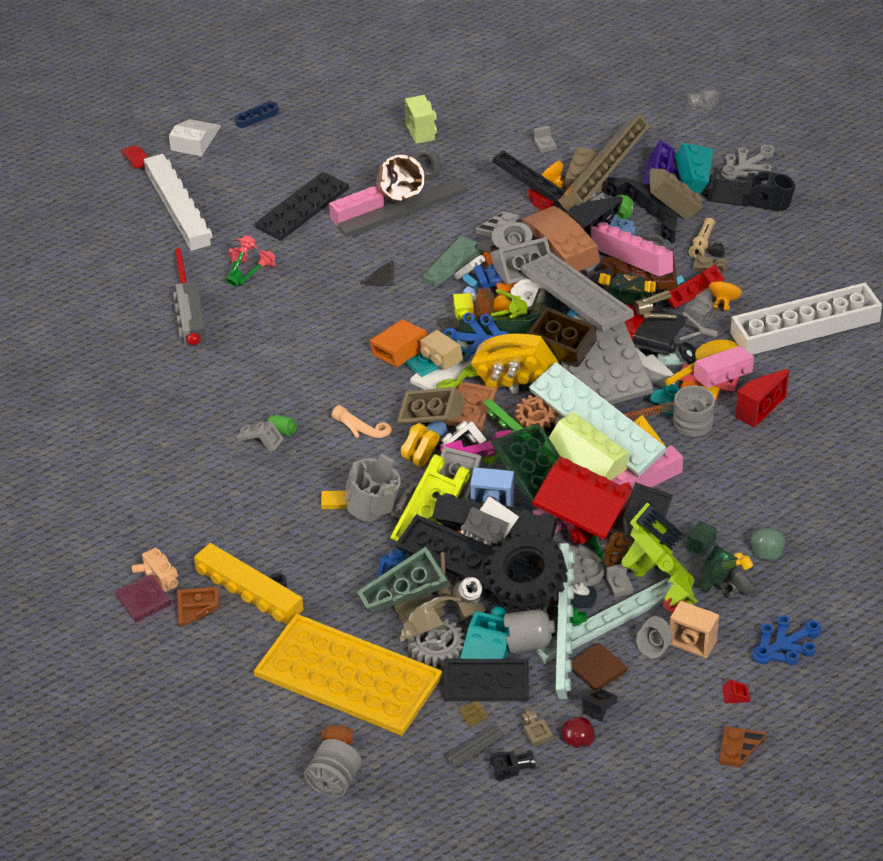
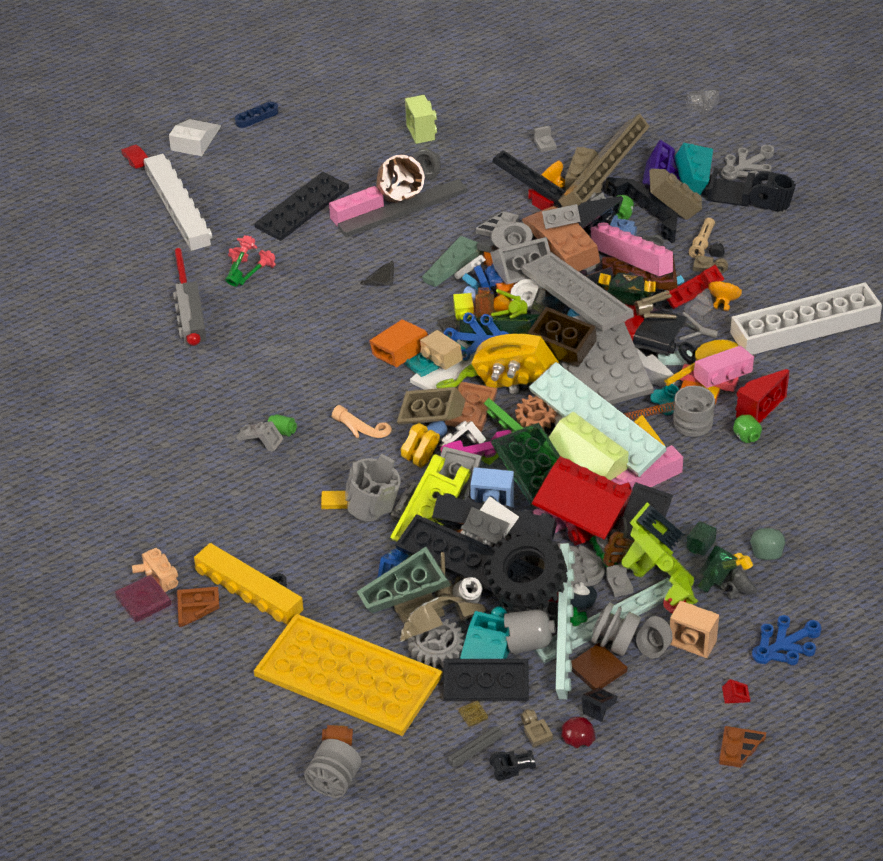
(561, 216): none -> light grey hinge
(615, 629): none -> light grey wheel
(747, 428): none -> bright green head

